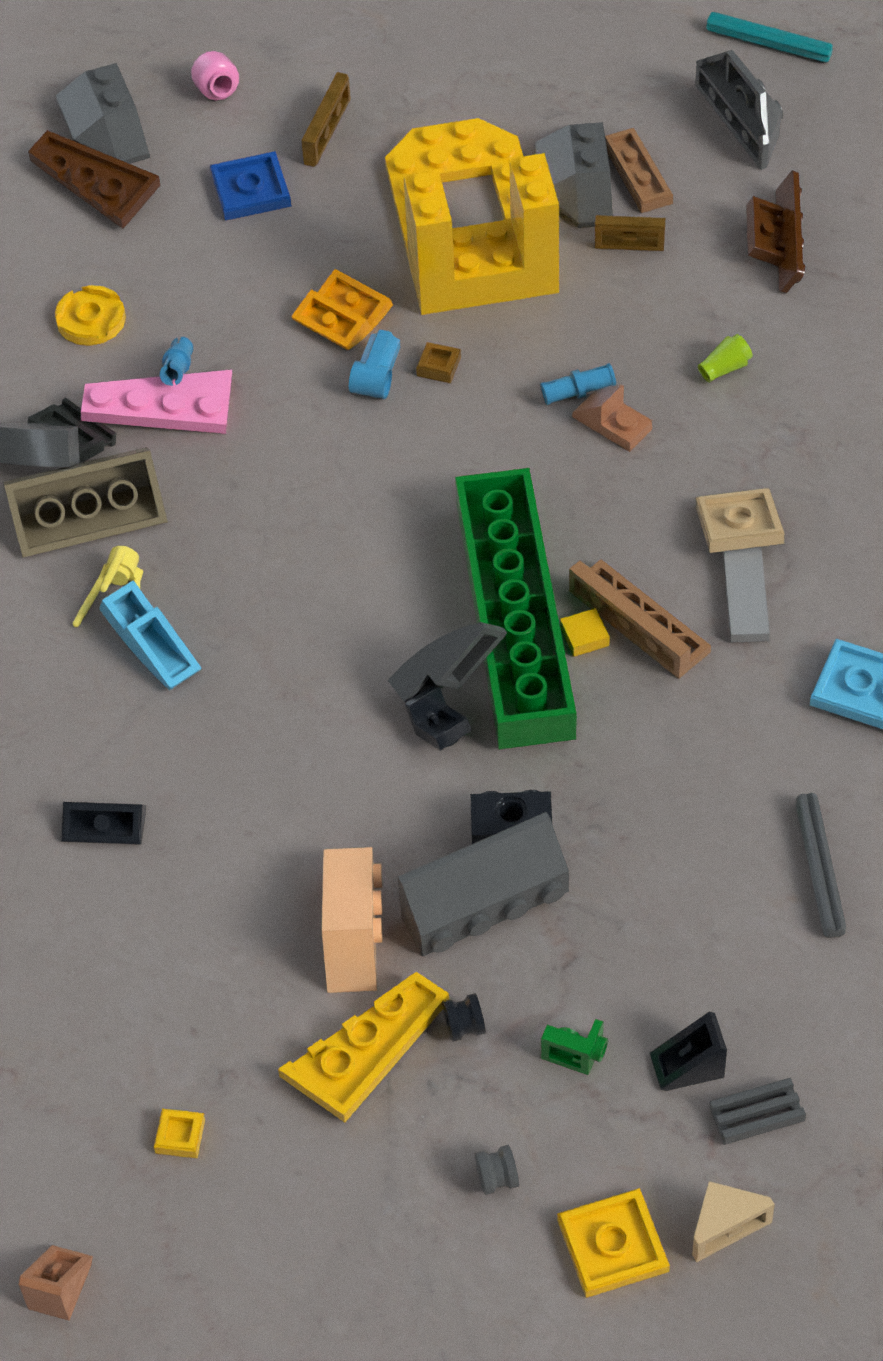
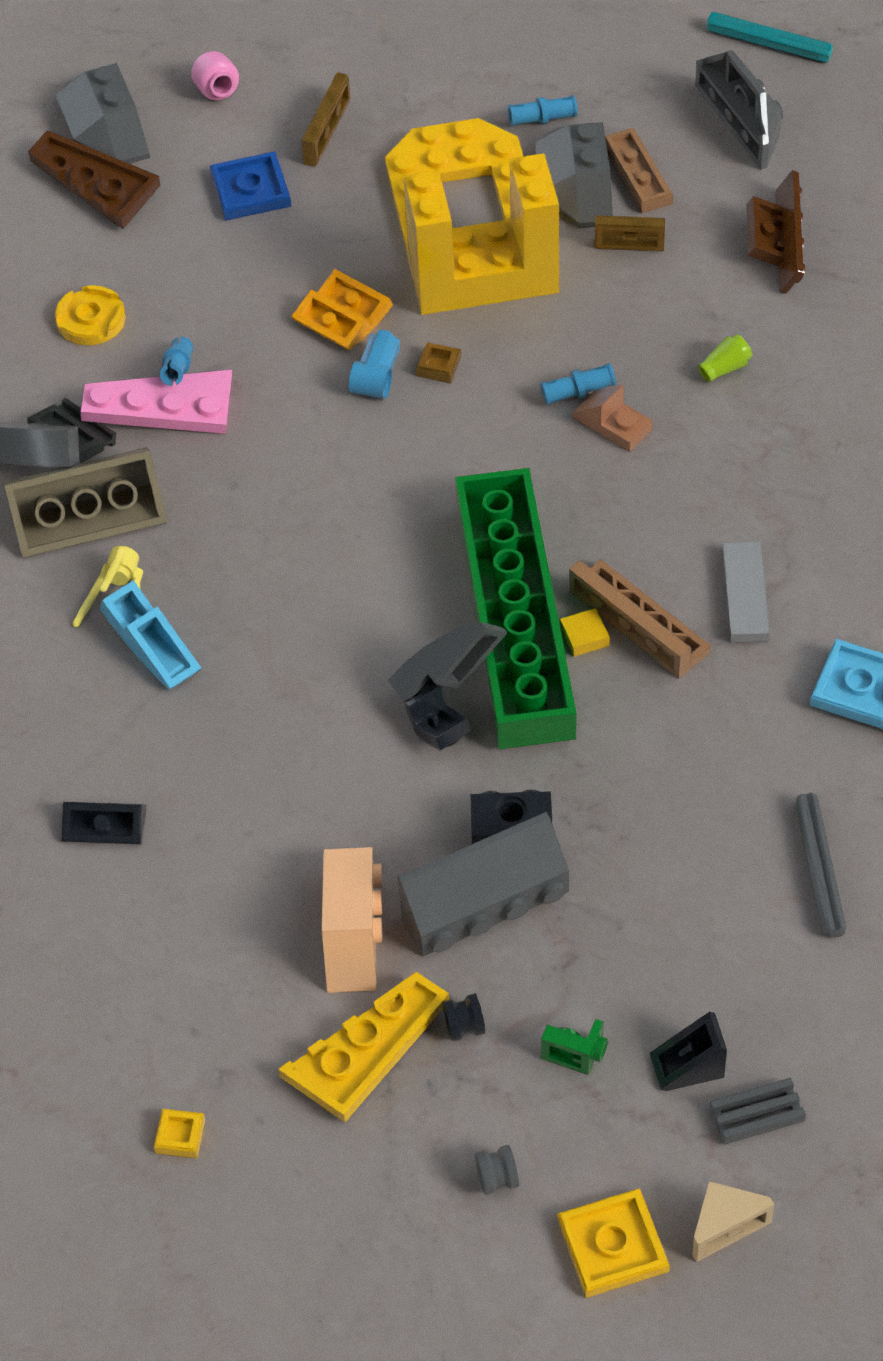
(55, 1281): nougat slope -> none
(542, 110): none -> dark azure pin
(739, 520): tan tile -> none

